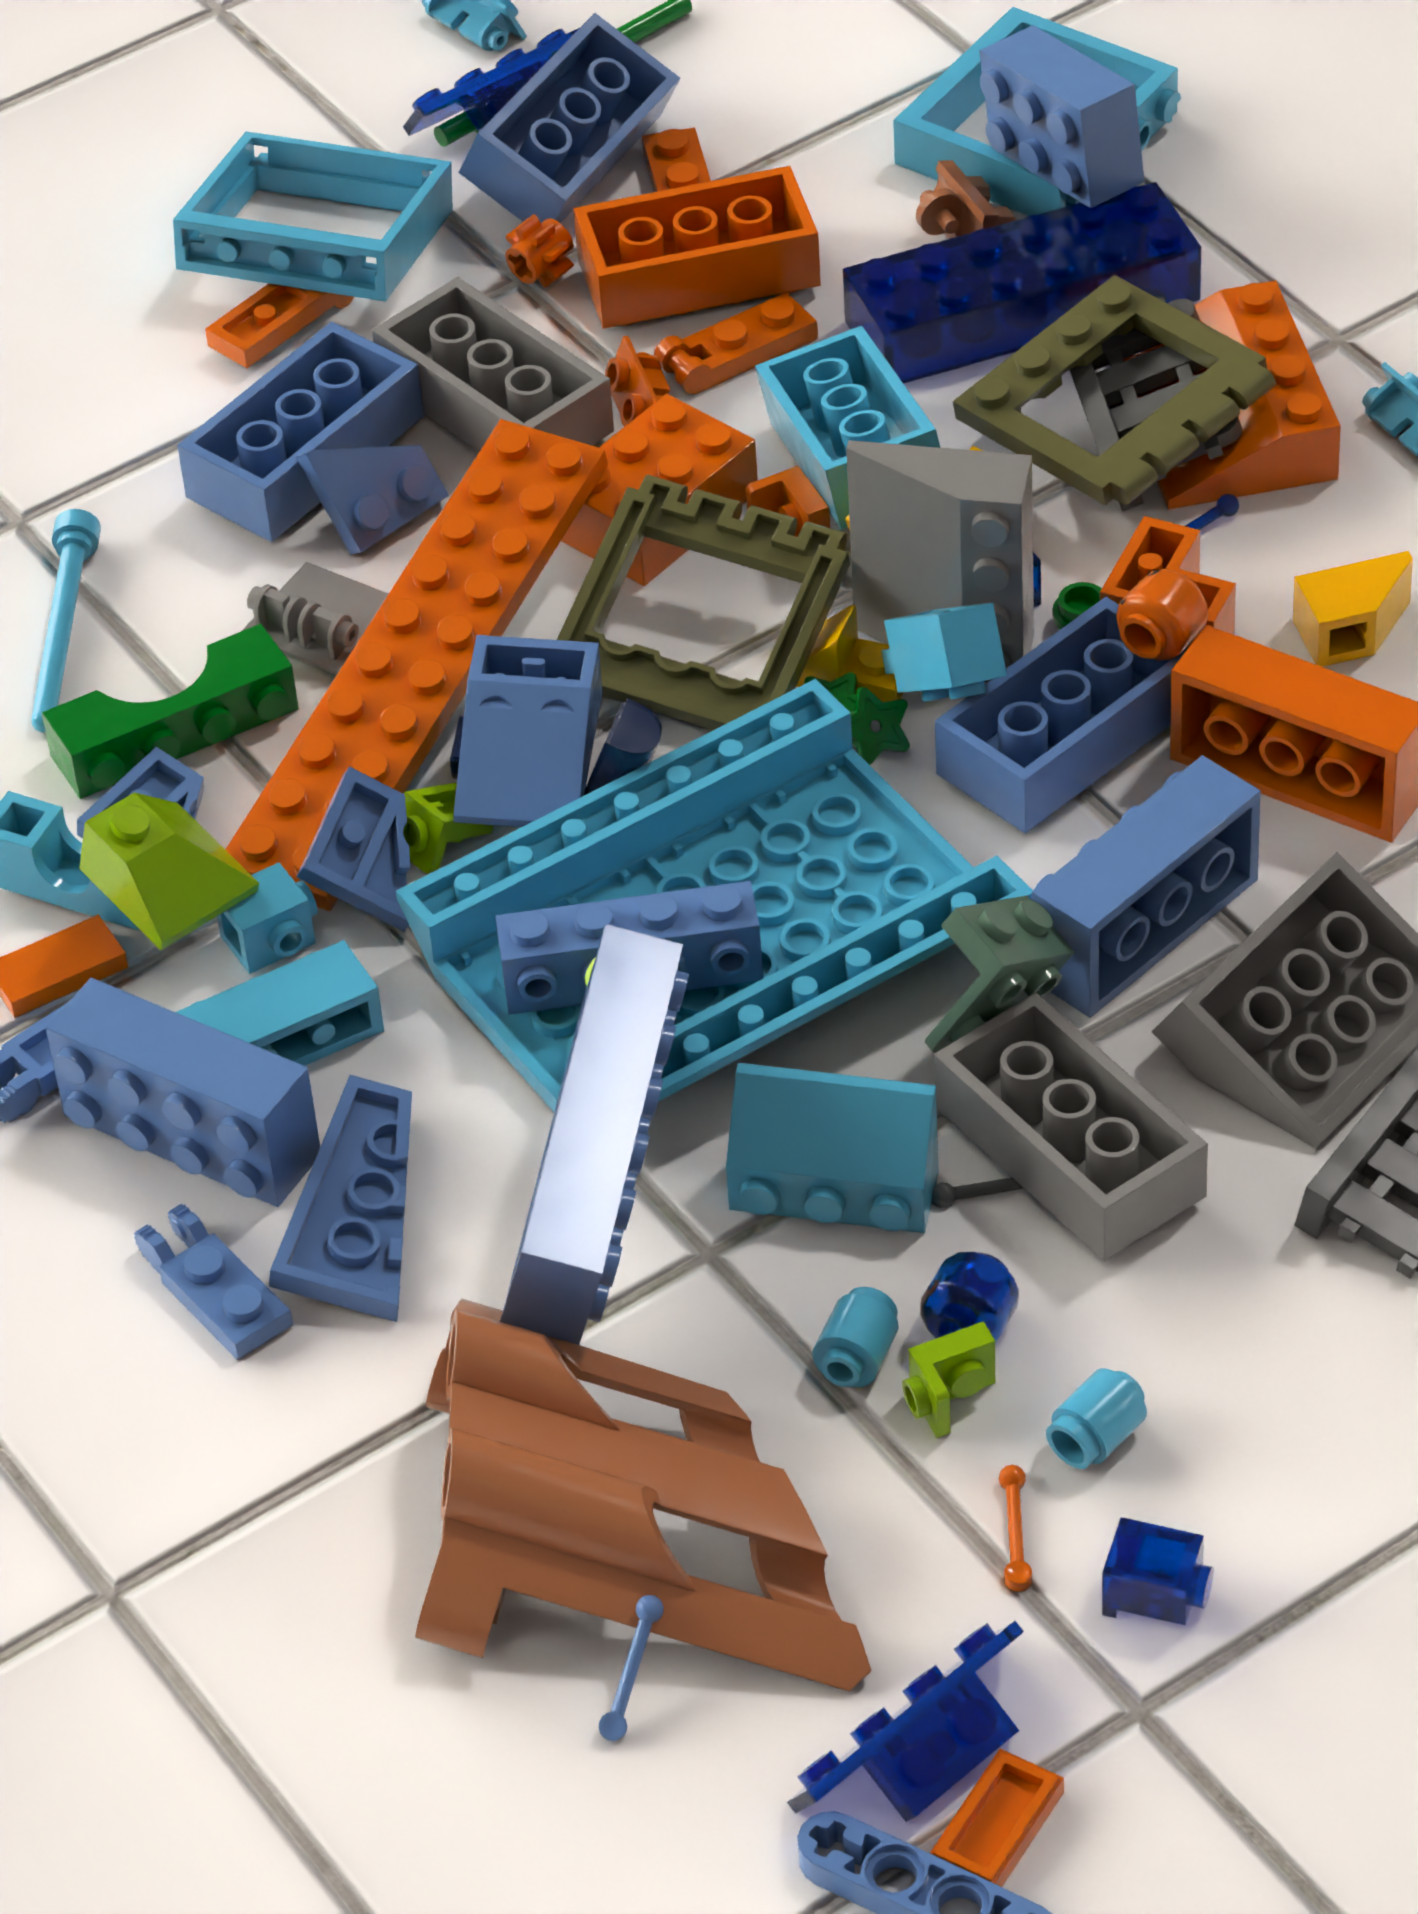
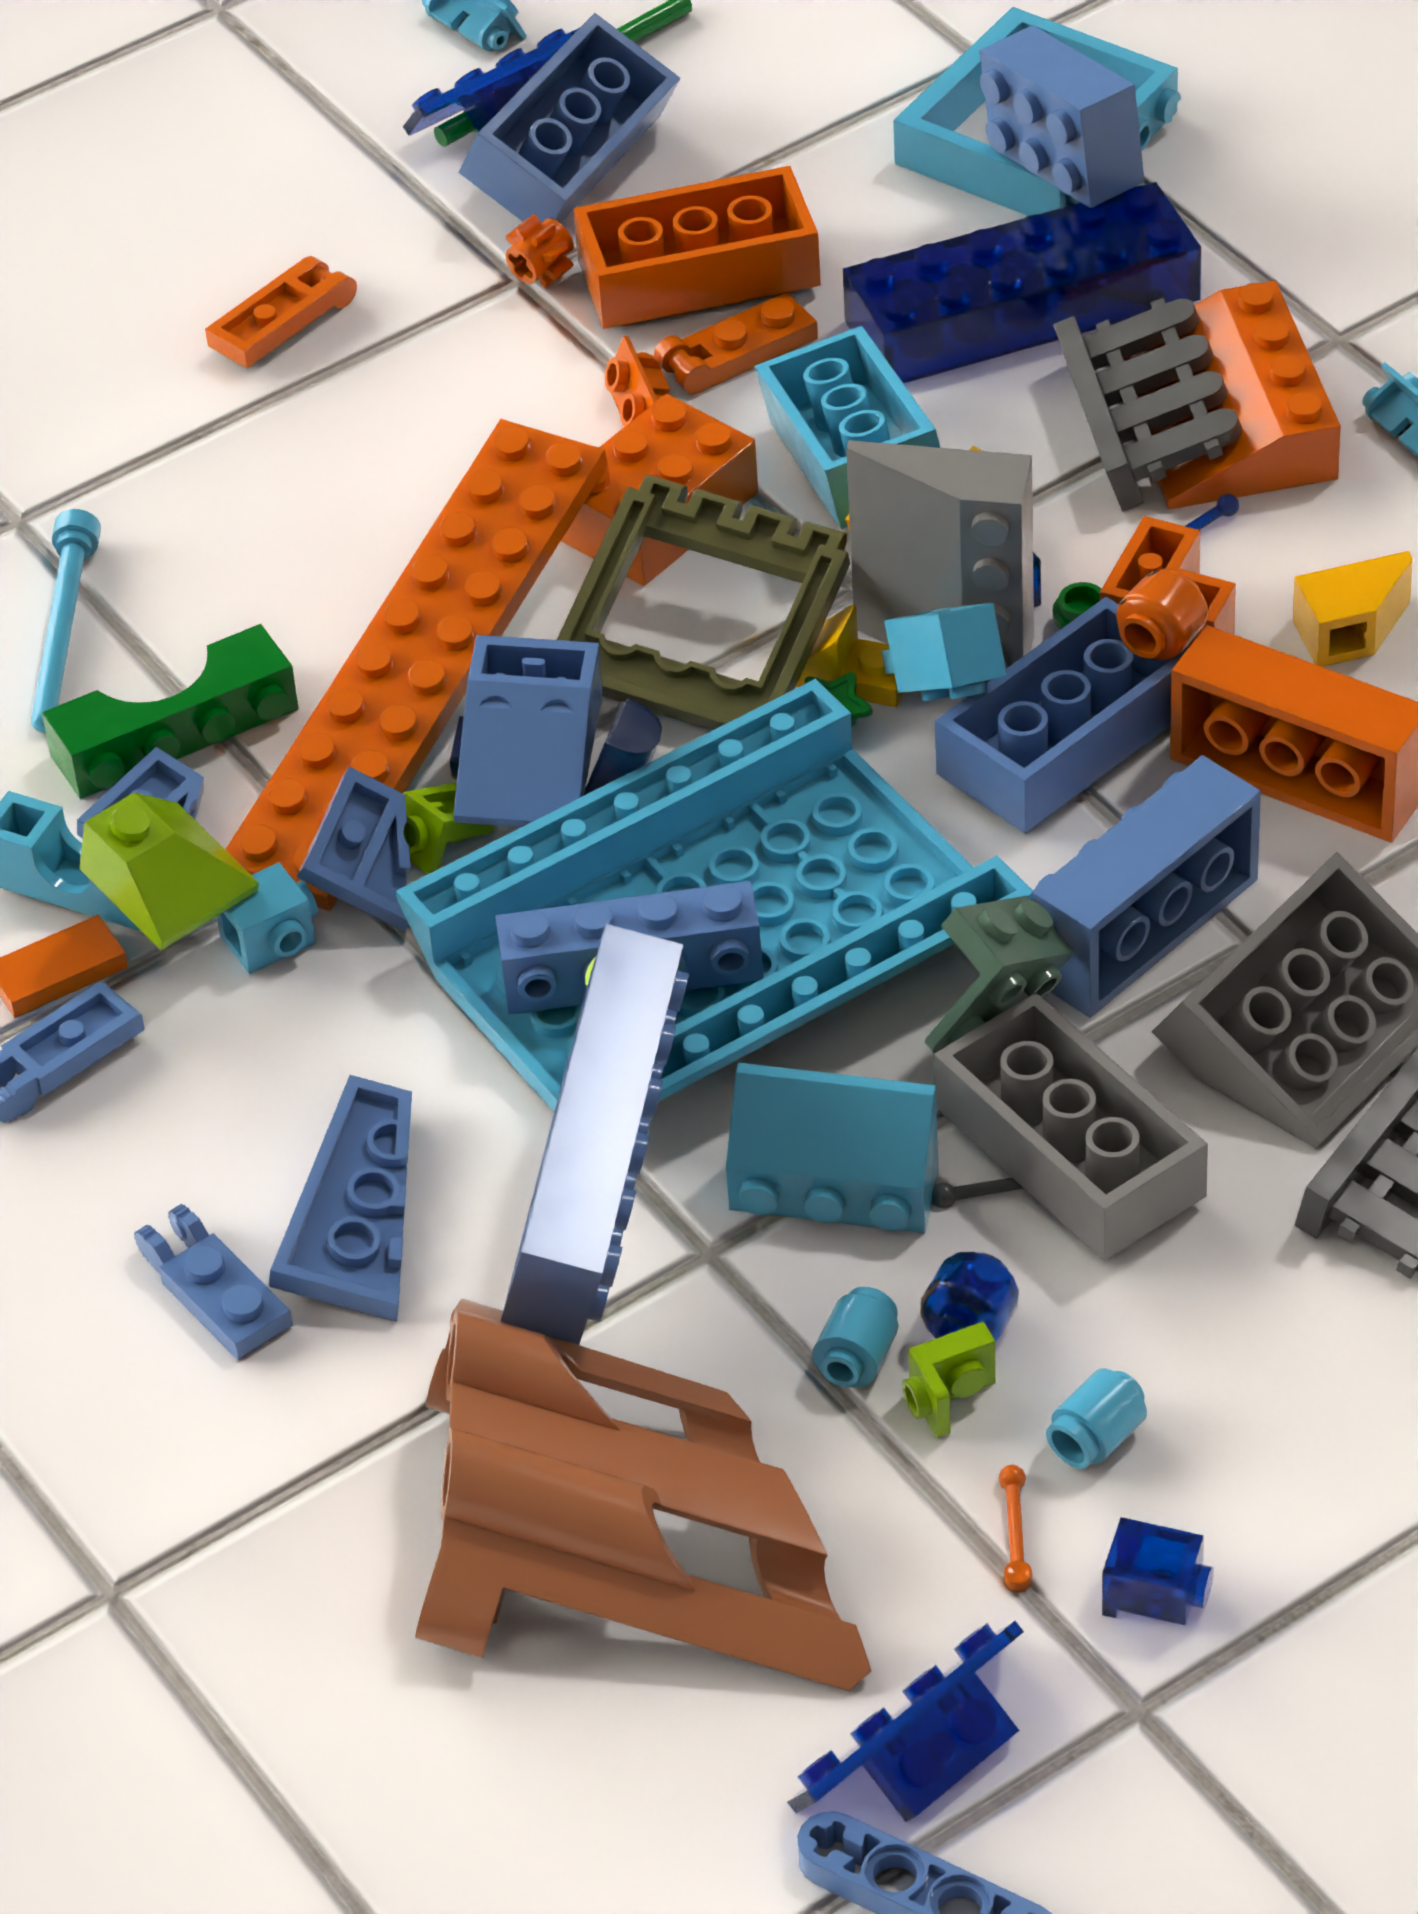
(184, 1092): medium blue brick -> none
(218, 244): medium azure window -> none
(299, 1008): medium azure brick -> none
(316, 615): light grey hinge -> none
(321, 396): medium blue brick -> none
(372, 489): medium blue wing -> none
(493, 366): light grey brick -> none
(613, 1724): medium blue hinge -> none
(674, 159): orange hinge -> none
(790, 495): orange bracket -> none
(888, 714): green plate -> none
(958, 204): nougat hips -> none
(1000, 1817): orange tile -> none
(1156, 445): olive hinge -> none

